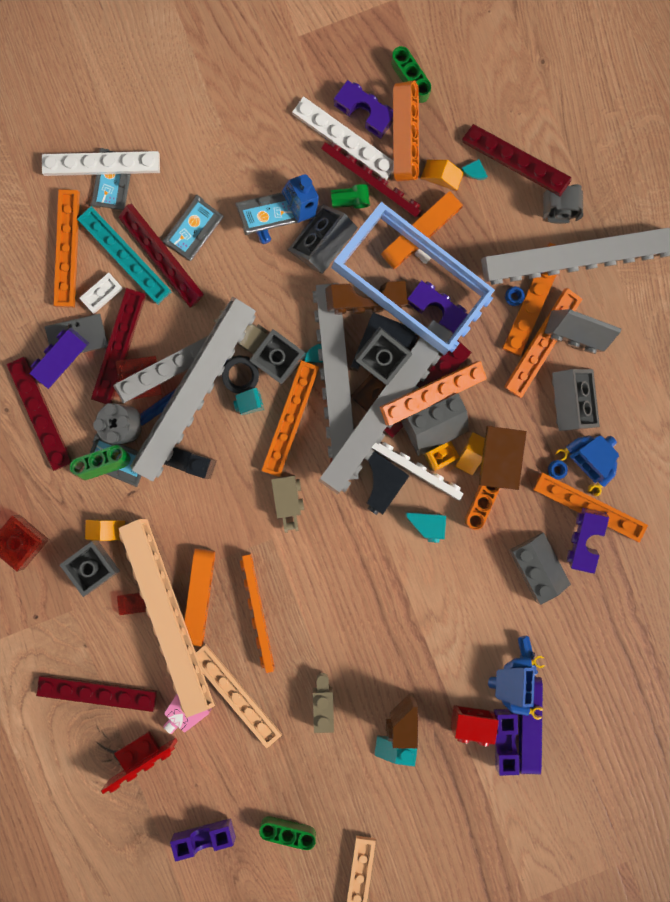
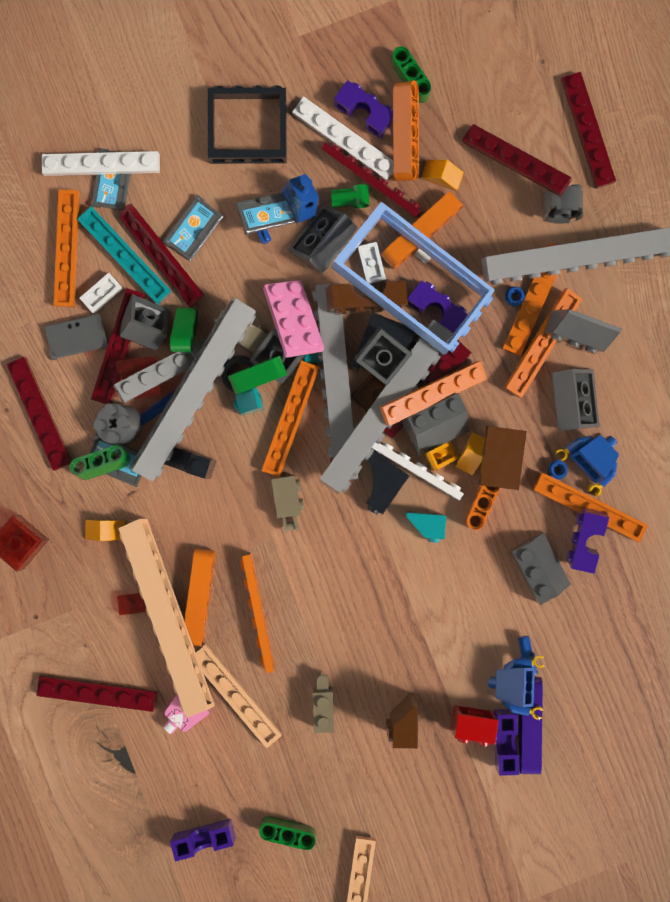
(58, 357): dark purple brick -> none
(89, 568): dark grey brick -> none
(137, 756): red bracket -> none
(144, 323): none -> dark grey slope
(184, 330): none -> green beam
(247, 156): none -> black window
(257, 375): none -> green beam
(293, 318): none -> bright pink plate
(371, 263): none -> white plate
(399, 756): teal slope -> none
(475, 170): teal tile -> none
(588, 130): none -> dark red plate

